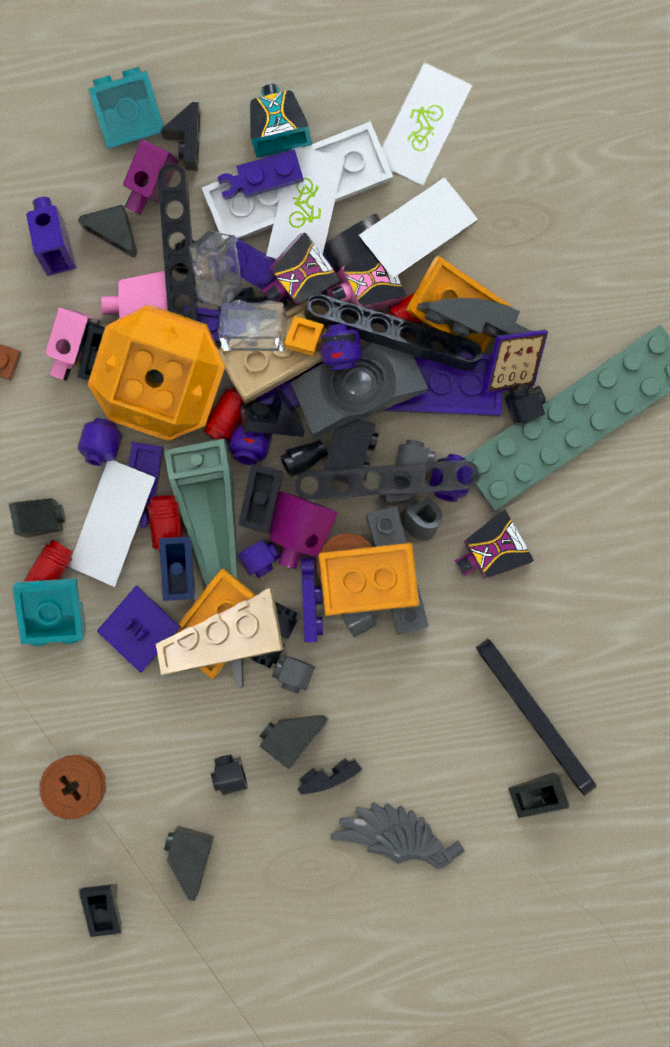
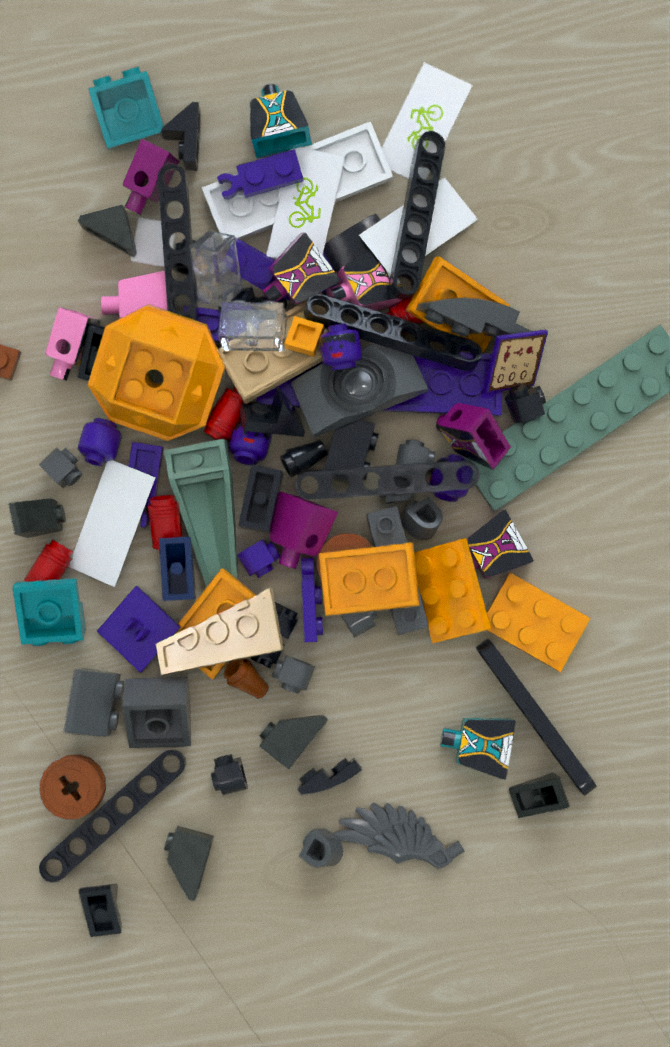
(50, 237): dark purple torso -> none
(61, 467): none -> dark grey plate
(93, 702): none -> dark grey slope
(110, 812): none -> black beam
(149, 242): none -> white sticker
(157, 712): none -> dark grey slope
(244, 677): none -> dark orange cone
(321, 848): none -> dark grey plate
(417, 214): none -> black beam
(450, 591): none -> light orange plate
(474, 434): none -> magenta torso
(482, 744): none -> torso
(535, 622): none -> light orange plate

